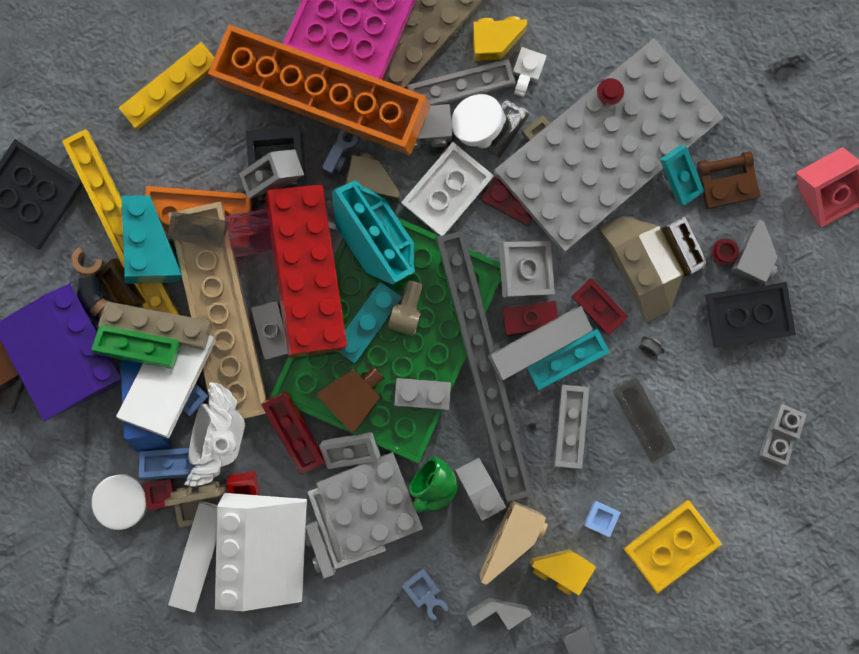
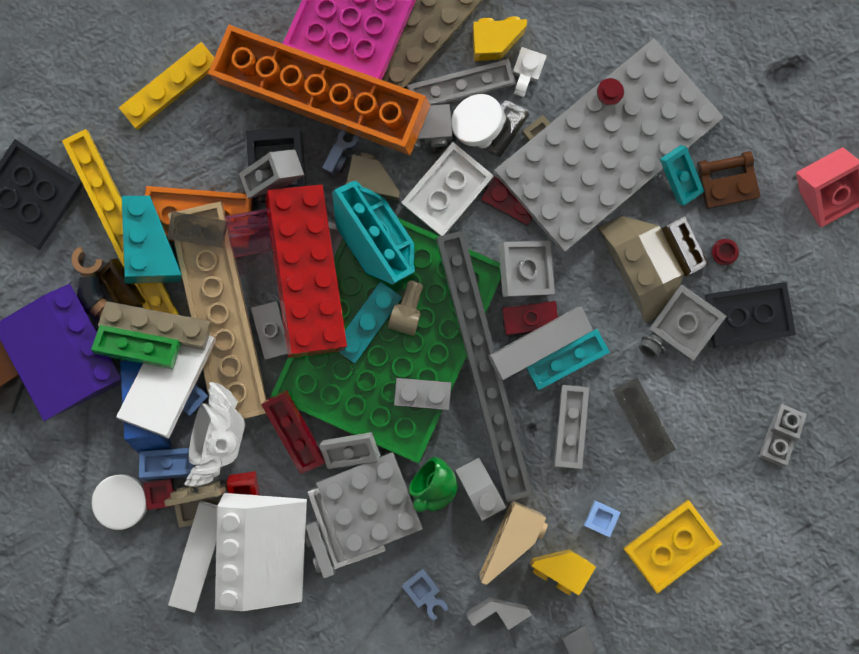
(352, 397): reddish brown torso -> none
(599, 306): dark red plate -> none
(687, 322): none -> light grey plate
(756, 255): light grey slope -> none

